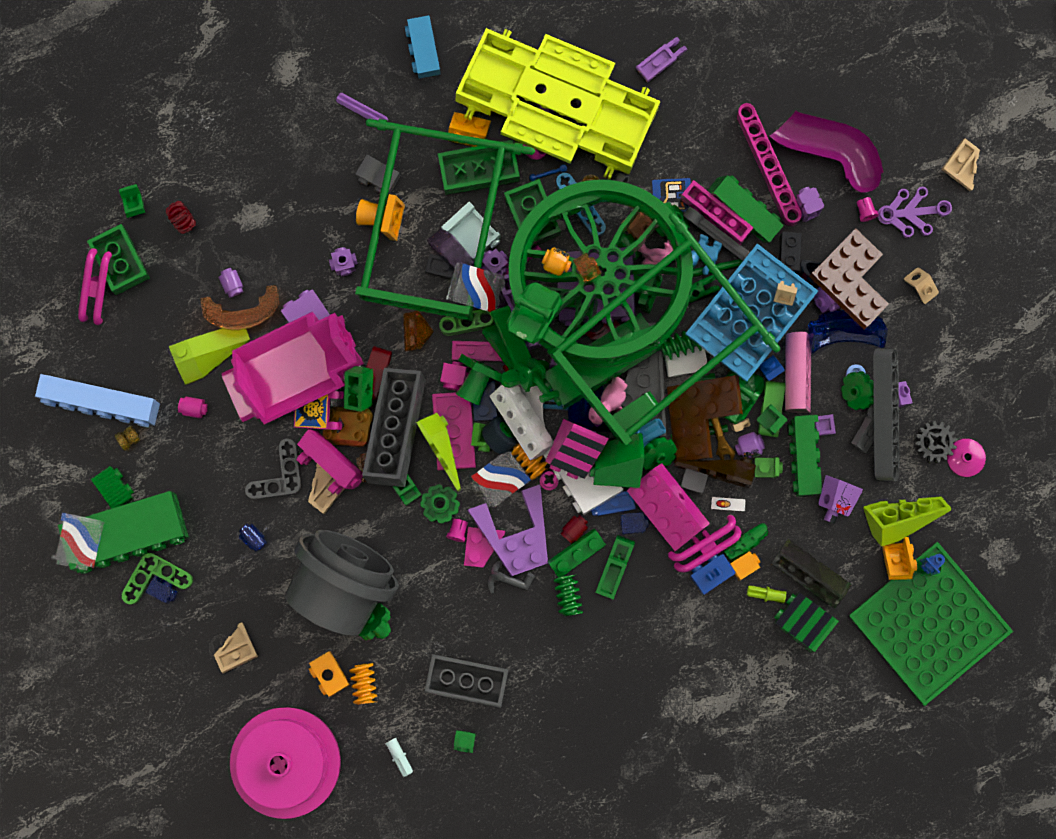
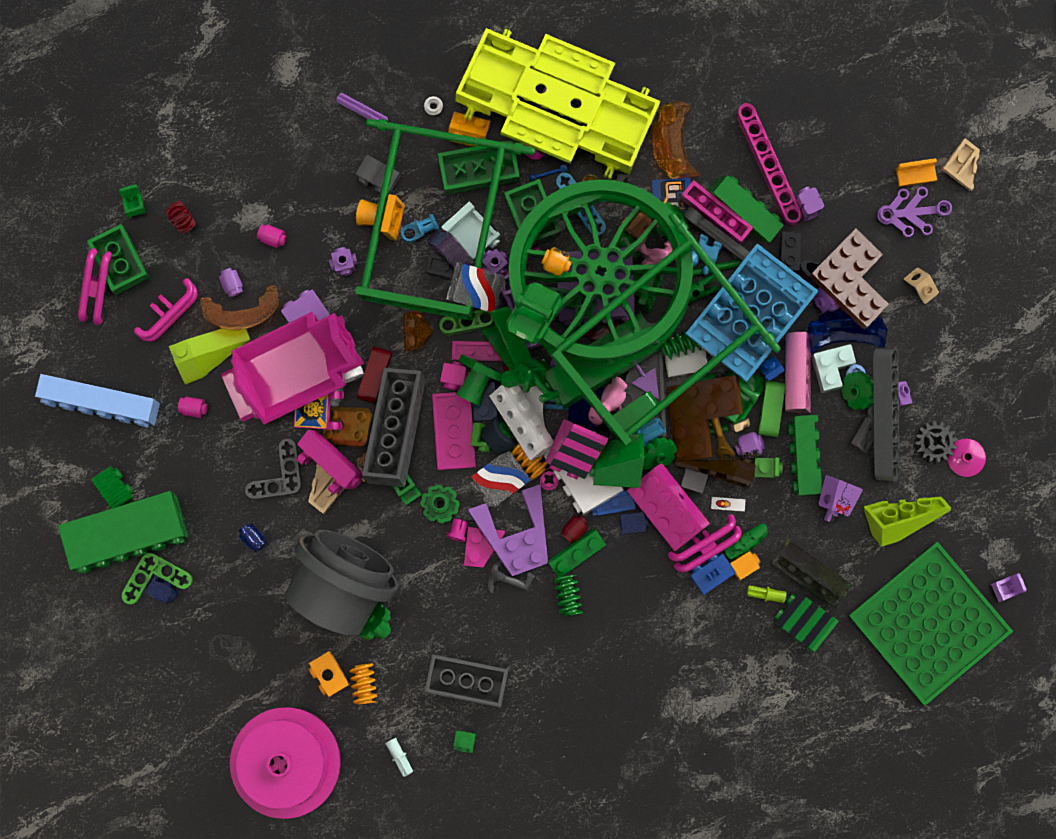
(78, 541): clear panel -> none
(131, 435): clear yellow wheel -> none
(171, 315): none -> dark pink piece
(236, 650): tan wing -> none
(271, 236): none -> dark pink brick
(358, 388): green brick -> none
(420, 228): none -> dark azure connector
(422, 47): dark azure brick -> none
(433, 100): none -> white plate
(437, 436): lime wedge -> none
(587, 267): clear orange brick -> none
(615, 567): green slope -> none
(647, 381): none -> medium lavender piece
(659, 60): medium lavender hinge -> none
(668, 141): none -> clear orange windscreen
(771, 419): green panel -> none
(785, 294): tan tile -> none
(825, 425): medium lavender tile -> none
(827, 365): none -> light aqua brick
(835, 142): magenta animal -> none
(866, 210): dark pink bush -> none
(900, 560): light orange bracket -> none
(916, 172): none -> light orange panel
(931, 564): blue hinge -> none
(1009, 587): none -> medium lavender bracket

